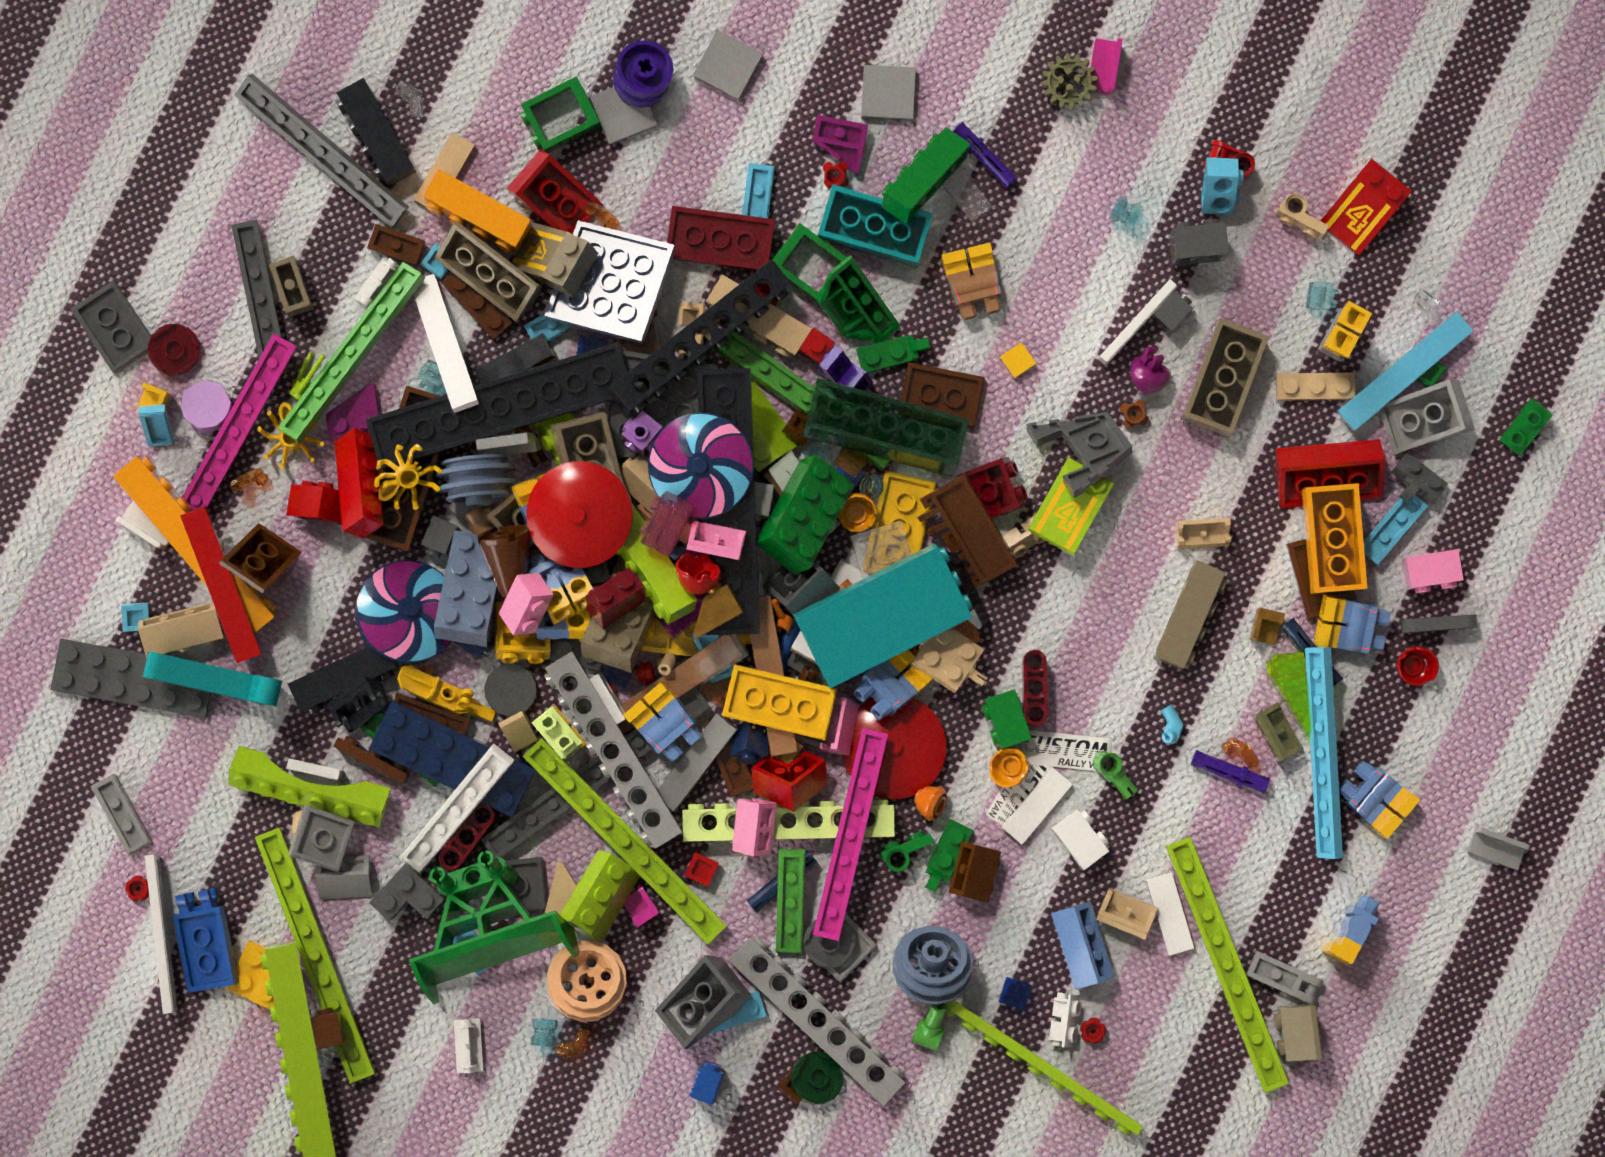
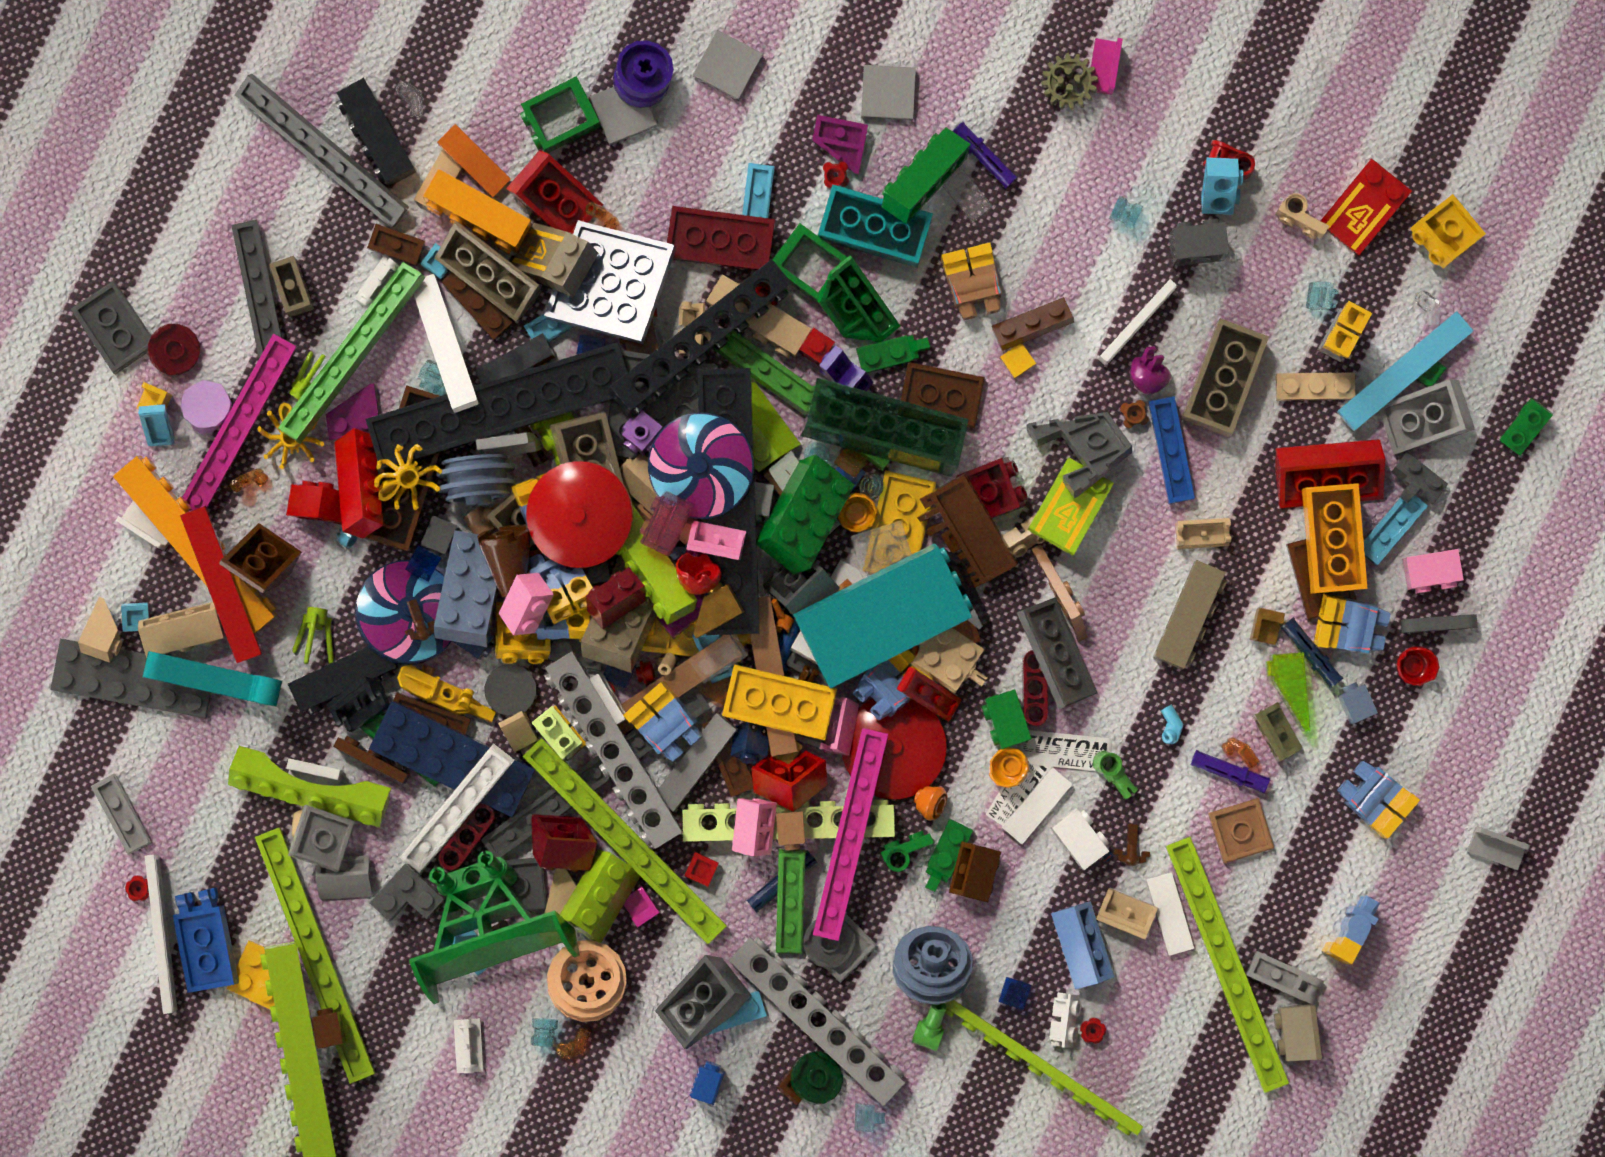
(100, 634): none -> tan slope
(315, 620): none -> lime plant
(346, 539): none -> medium azure hinge
(422, 632): none -> reddish brown piece
(423, 563): none -> clear blue plate
(473, 160): none -> orange tile
(562, 842): none -> dark red slope
(790, 830): none -> medium nougat brick
(794, 428): reddish brown plate -> none
(866, 1117): none -> clear light blue tile
(929, 694): none -> red tile
(1032, 324): none -> reddish brown plate
(1057, 653): none -> dark grey tile
(1063, 594): none -> medium nougat wing
(1131, 858): none -> reddish brown piece
(1171, 450): none -> blue plate
(1172, 311): dark grey brick -> none
(1241, 830): none -> medium nougat tile
(1324, 752): medium azure plate -> none
(1357, 703): none -> sand blue brick
(1447, 231): none -> yellow plate

